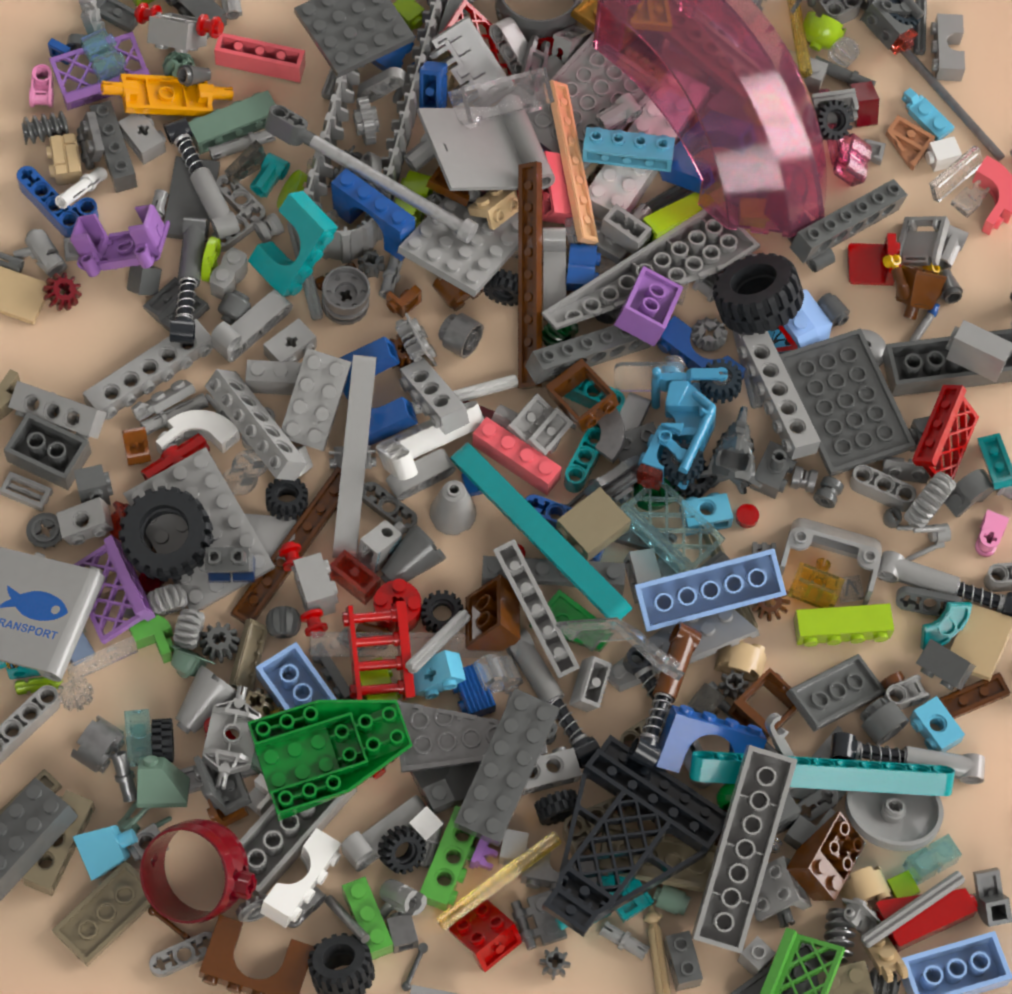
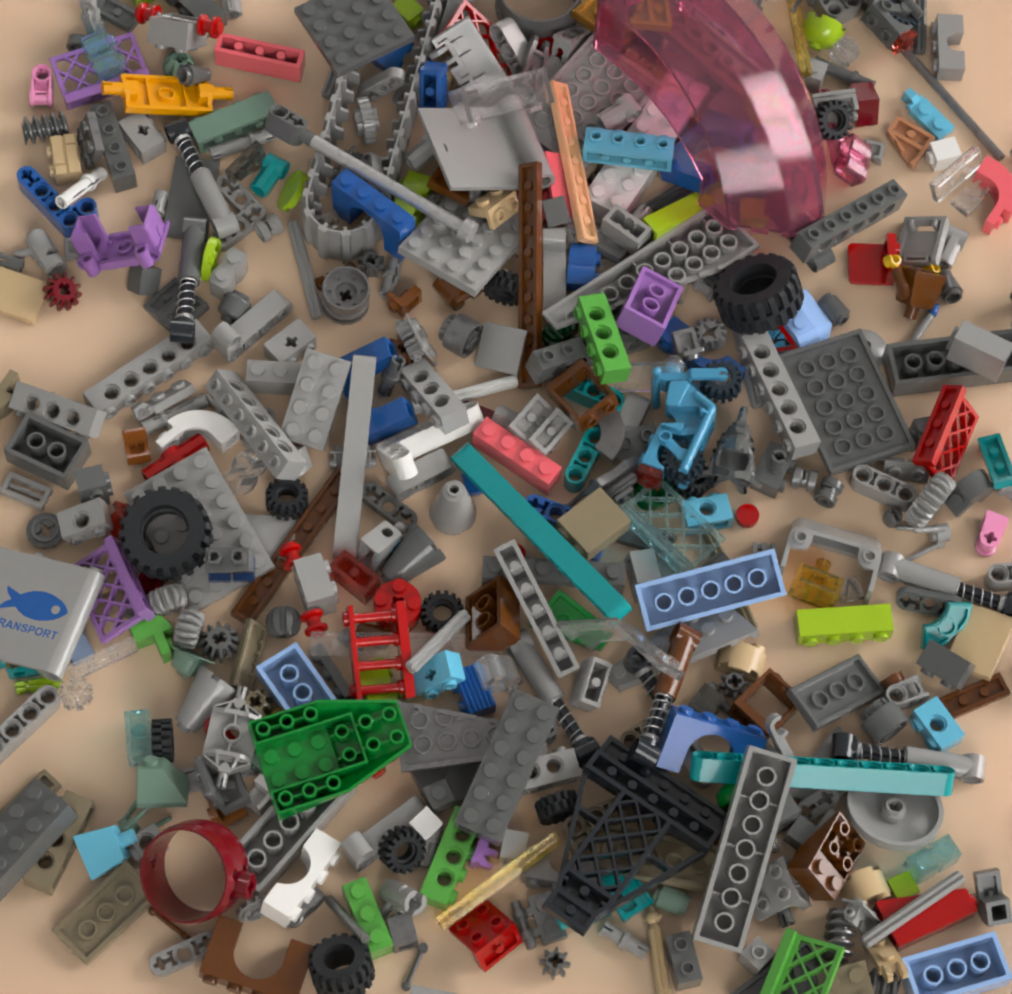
(58, 48): blue tile -> none
(98, 744): flat silver brick -> none
(124, 776): flat silver pin -> none
(315, 233): teal arch -> none
(391, 375): none -> dark grey pin
(501, 348): none -> light grey slope
(555, 211): none -> dark grey panel
(602, 338): none -> bright green brick
(686, 344): none -> flat silver bracket
(772, 609): reddish brown gear -> none

